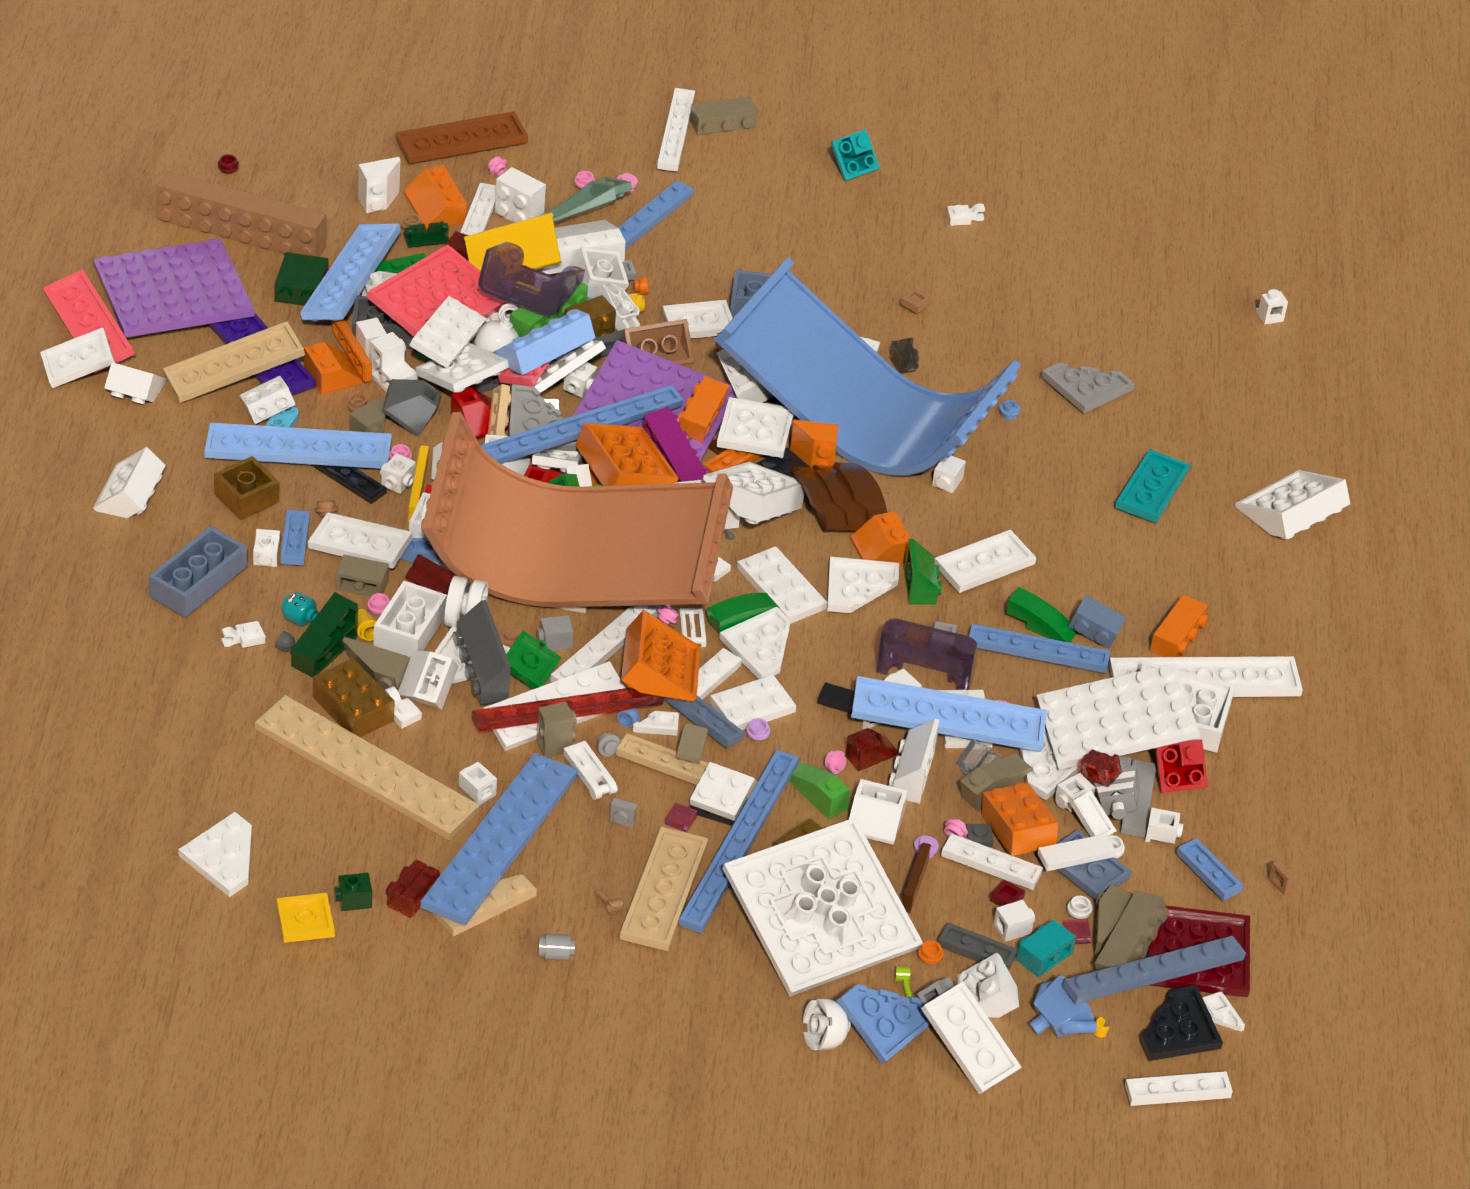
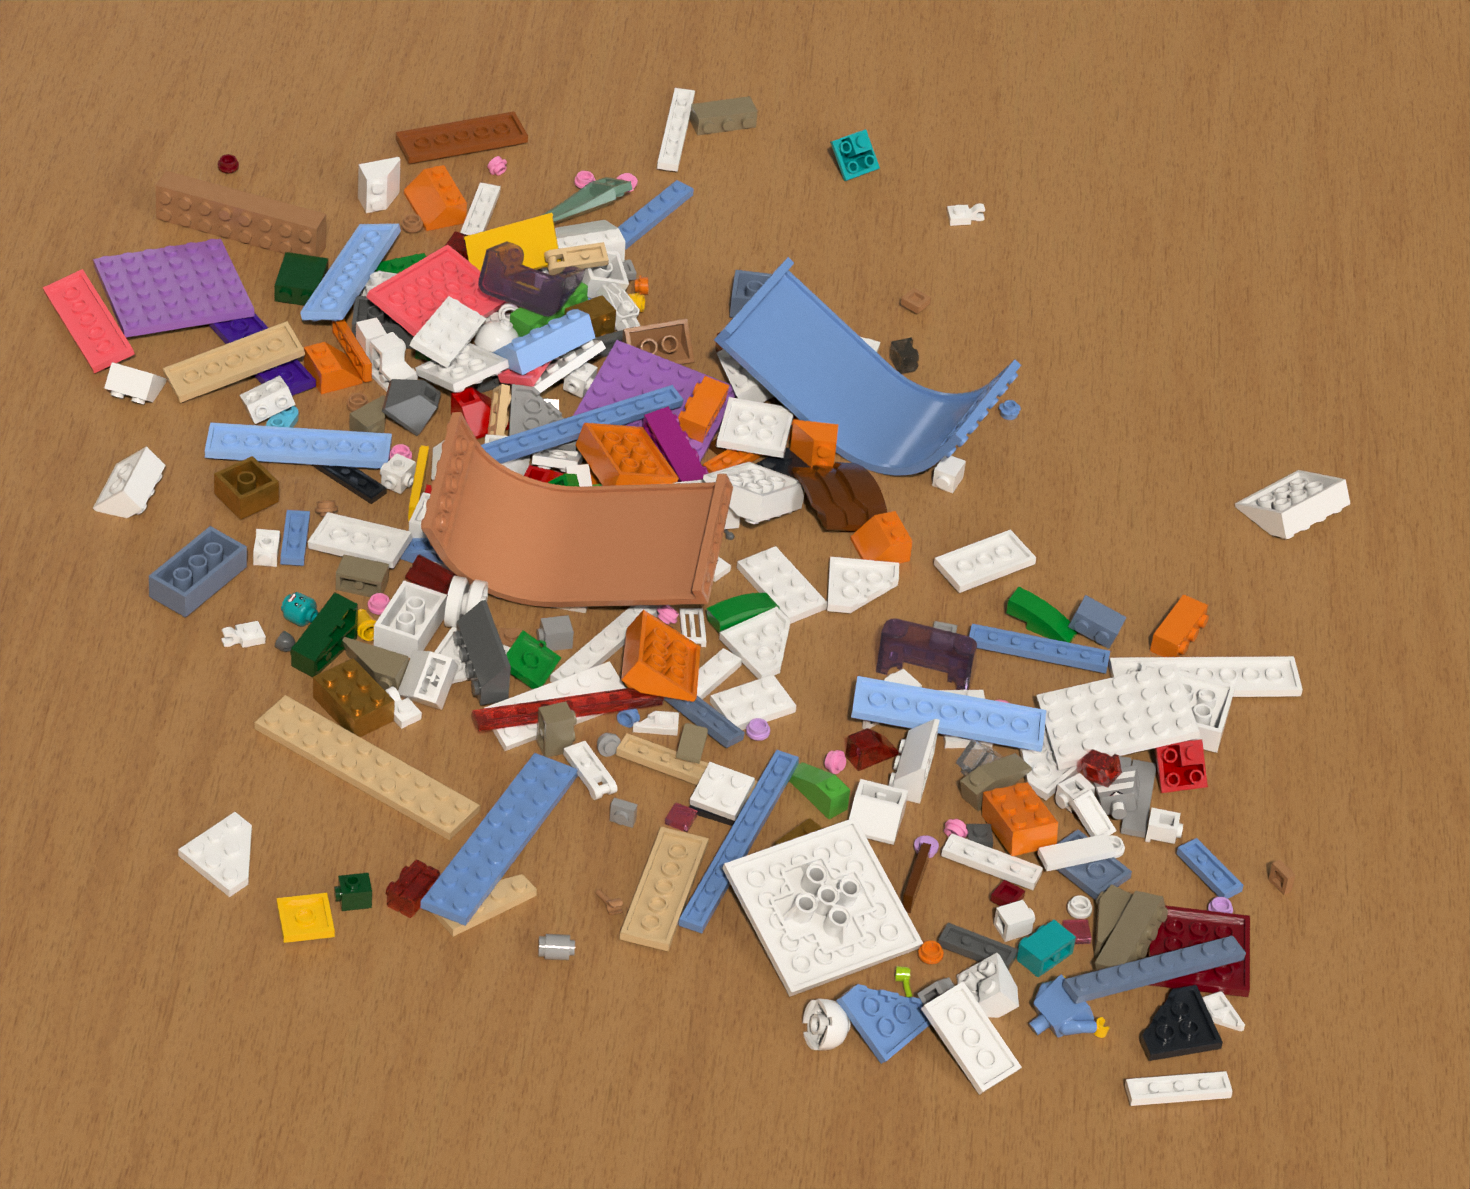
(77, 357): white plate -> none
(435, 234): dark green hinge -> none
(478, 783): white brick -> none
(519, 196): white brick -> none
(580, 256): none -> tan plate
(703, 318): white plate -> none
(836, 697): black tile -> none
(921, 575): green slope -> none
(1086, 386): light grey plate -> none
(1152, 486): teal plate -> none
(1220, 904): none -> lavender plate
(1269, 302): white brick -> none

